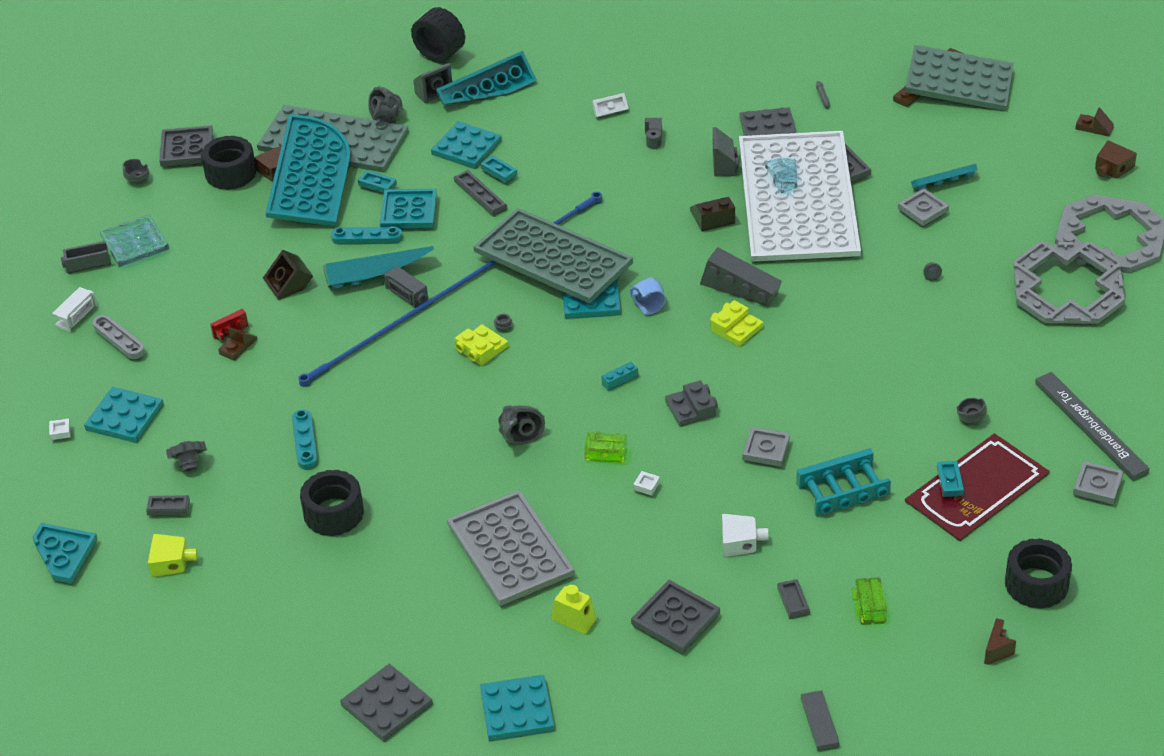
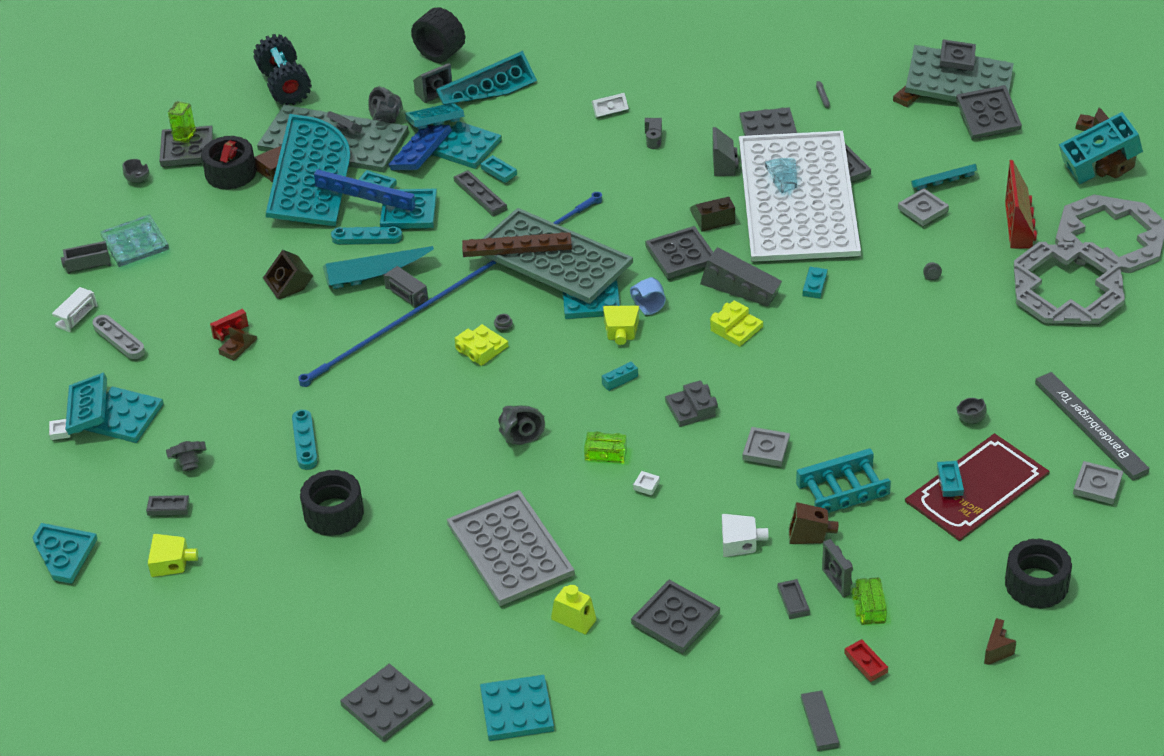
(86, 404): none -> teal plate
(181, 121): none -> clear neon green brick
(229, 151): none -> red plate
(287, 79): none -> black plate
(344, 122): none -> dark grey plate
(364, 190): none -> blue plate
(420, 147): none -> blue plate
(435, 115): none -> teal plate
(516, 244): none -> reddish brown plate
(621, 322): none -> neon yellow torso
(680, 251): none -> dark grey plate
(810, 525): none -> torso
(815, 282): none -> teal plate
(837, 568): none -> dark grey plate
(866, 660): none -> red plate
(957, 55): none -> dark grey plate
(988, 112): none -> dark grey plate
(1018, 210): none -> red slope
(1082, 151): none -> teal plate

